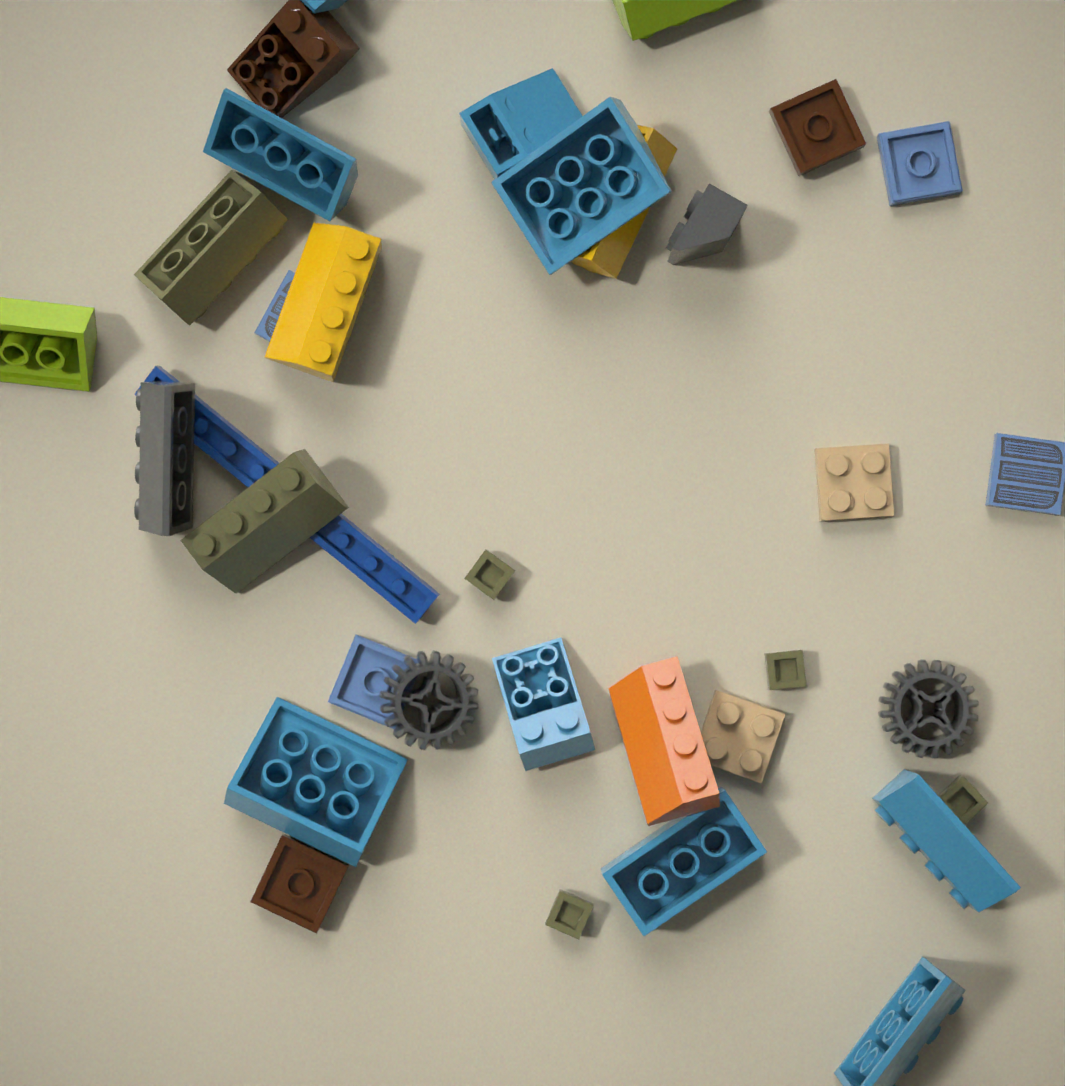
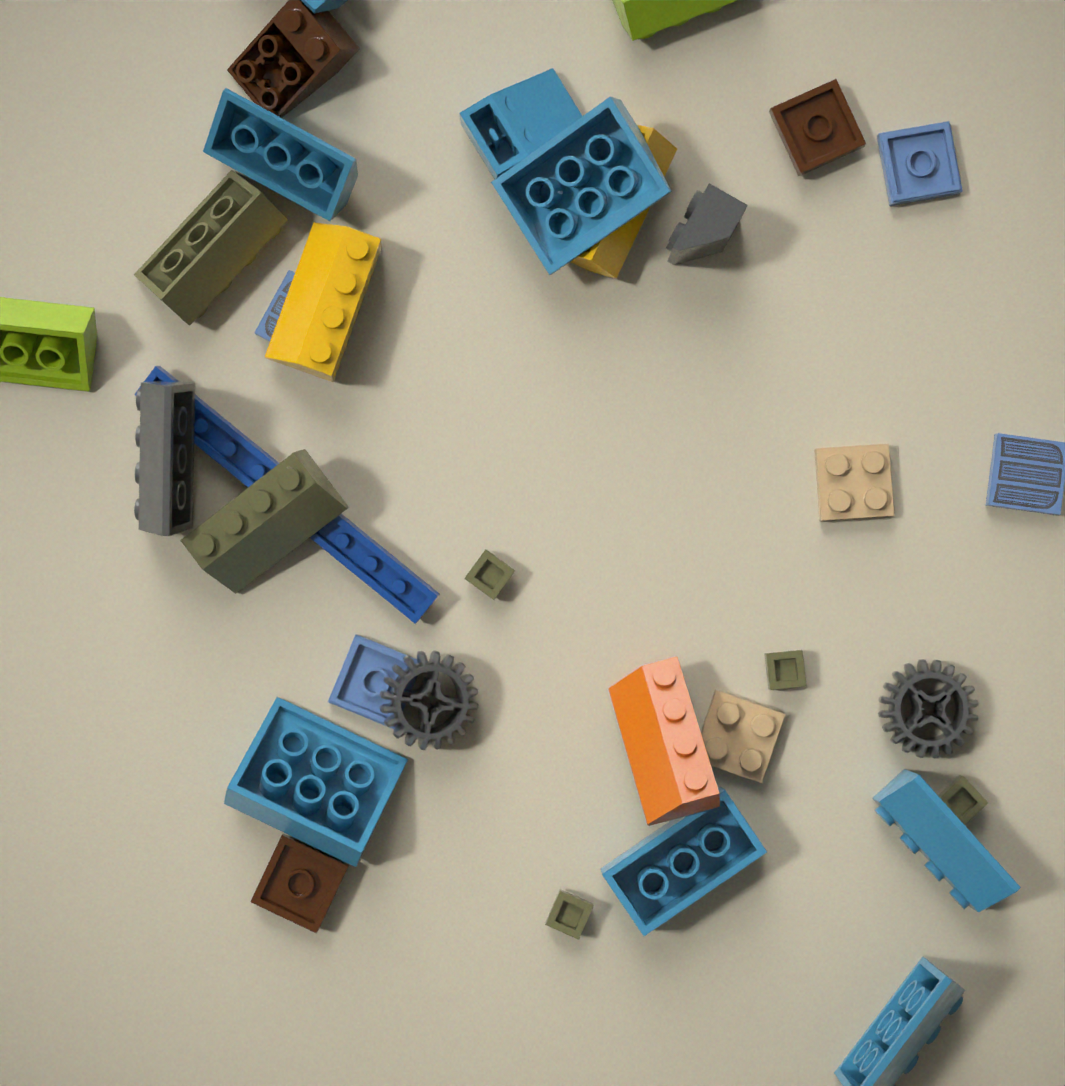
(543, 704): dark azure slope -> none

